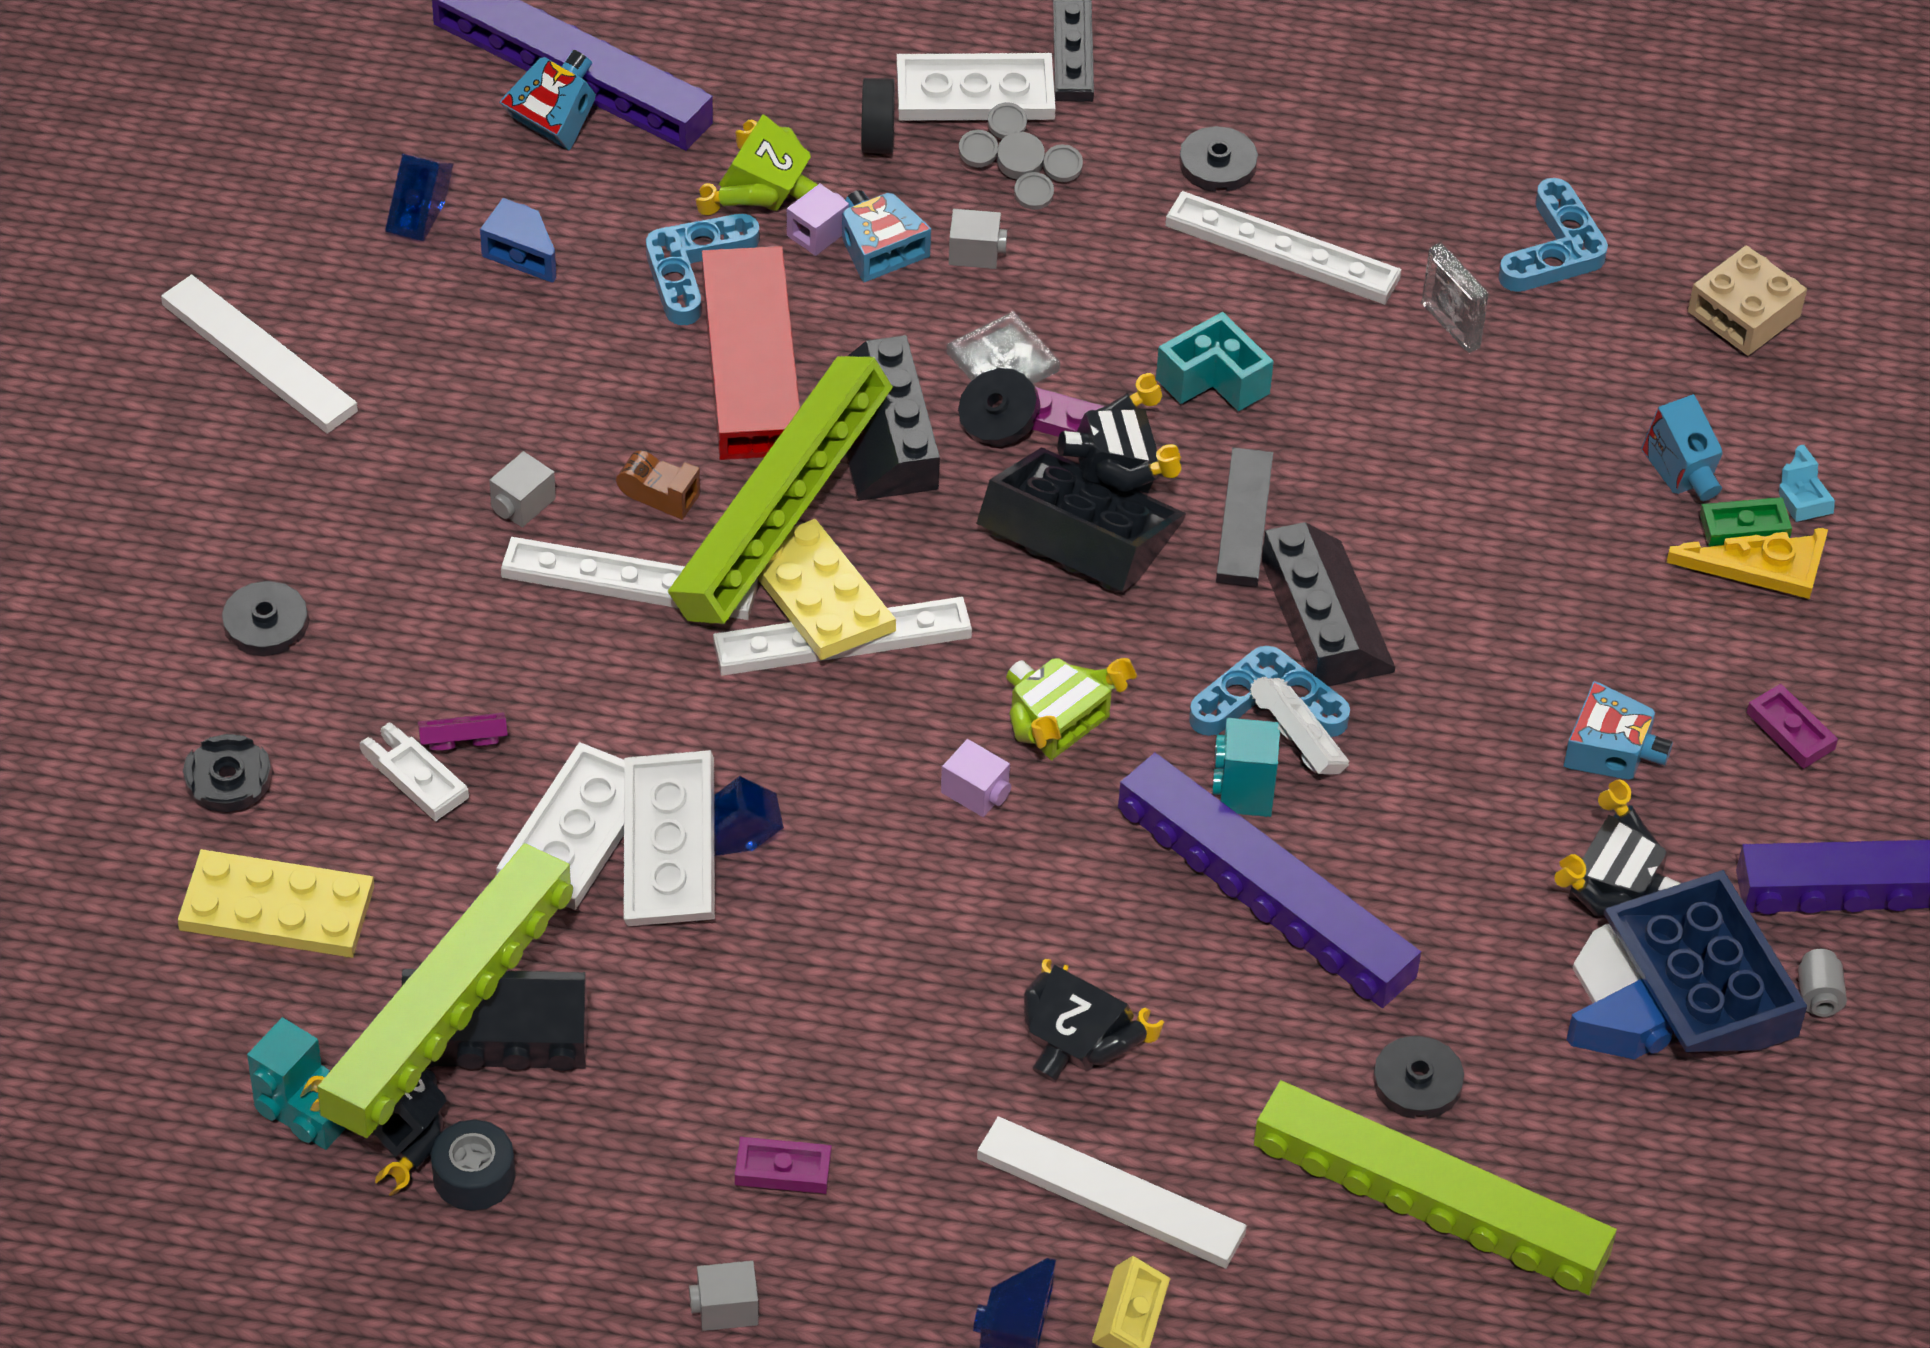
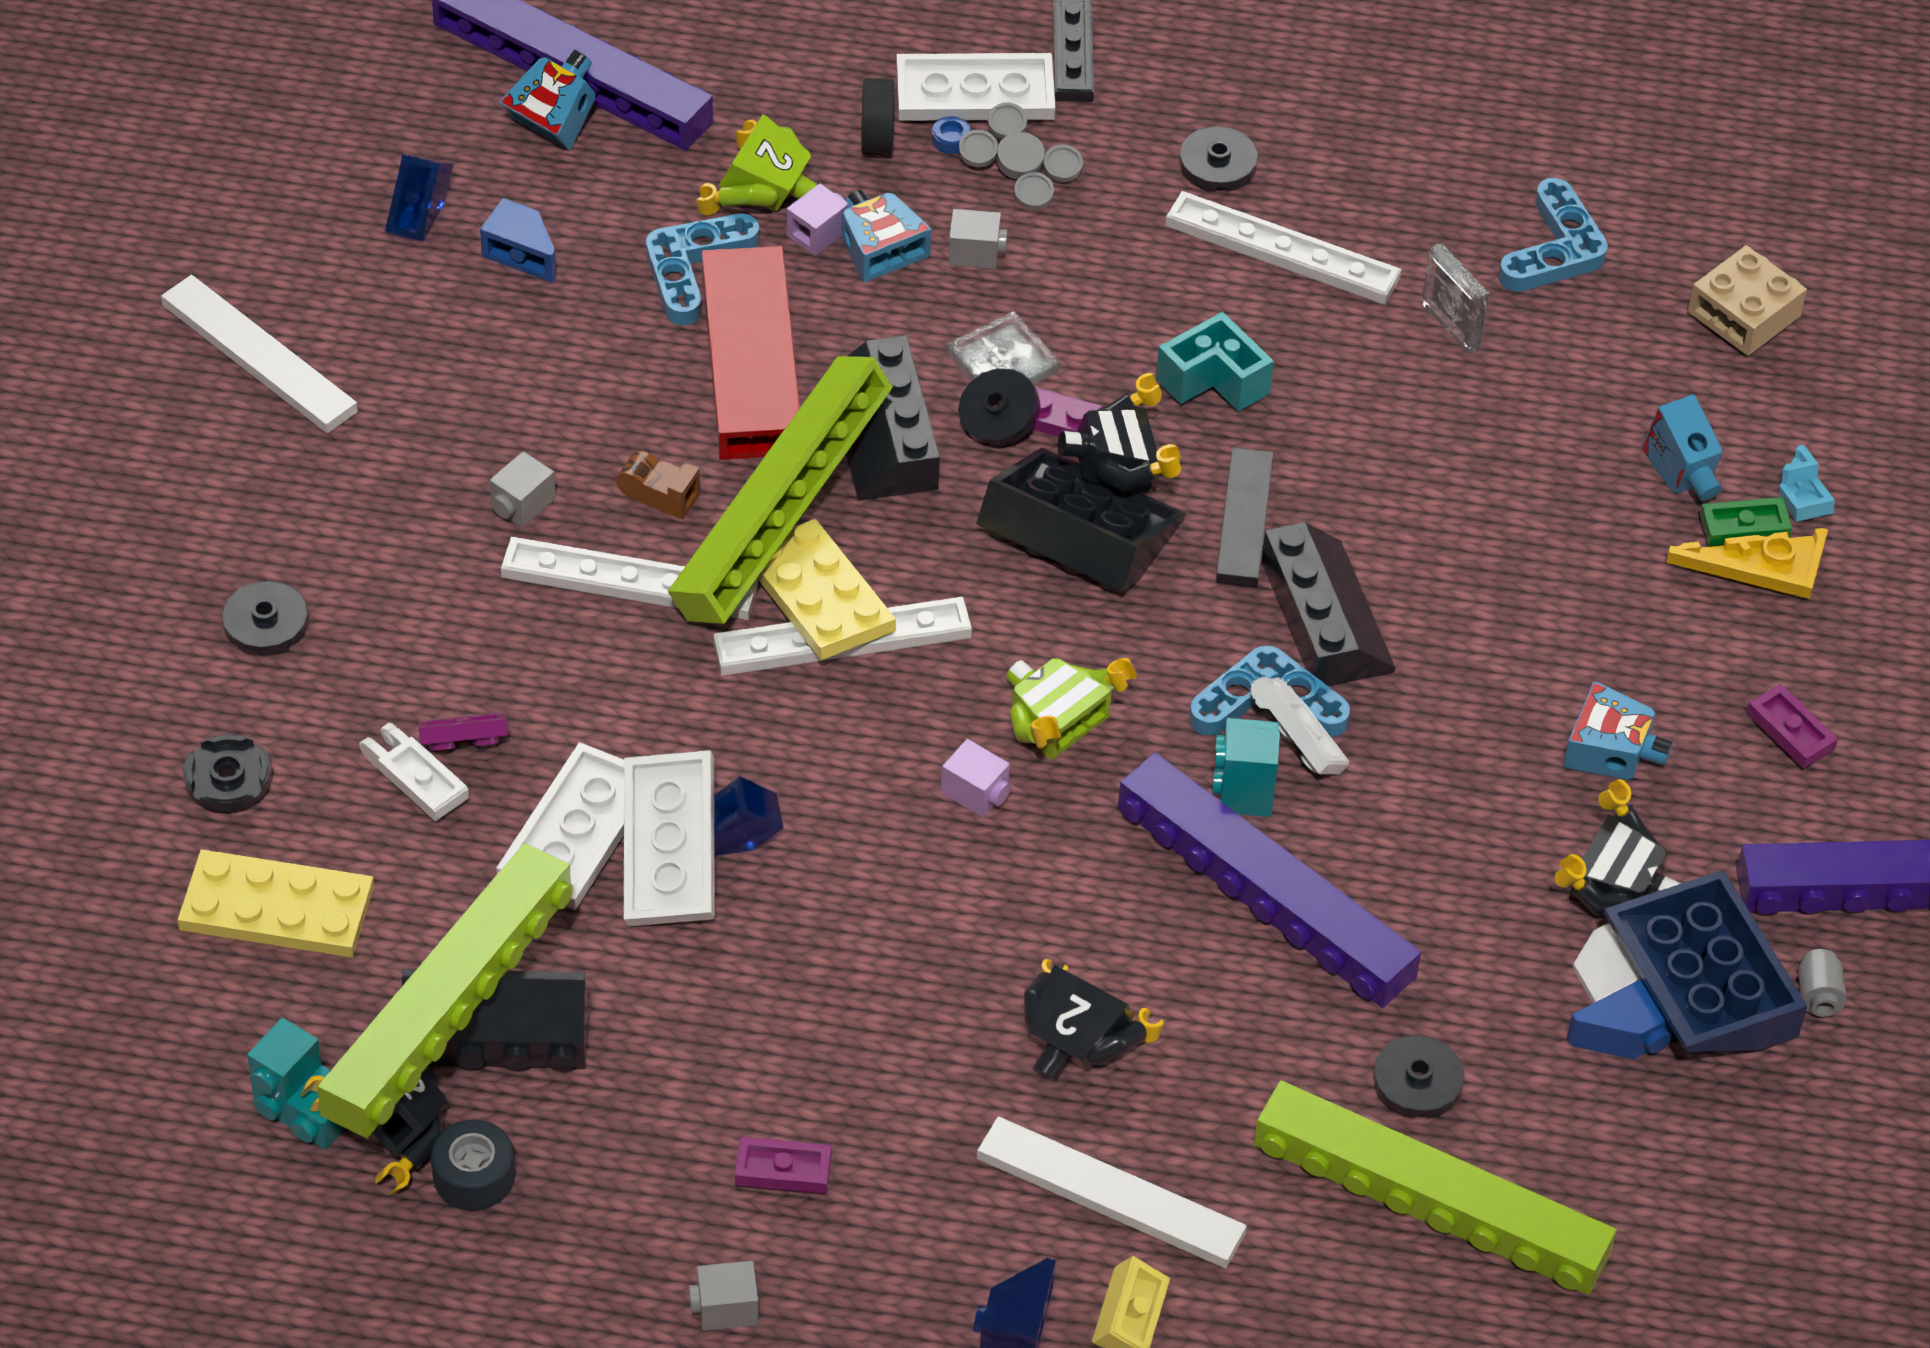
(947, 134): none -> blue tile

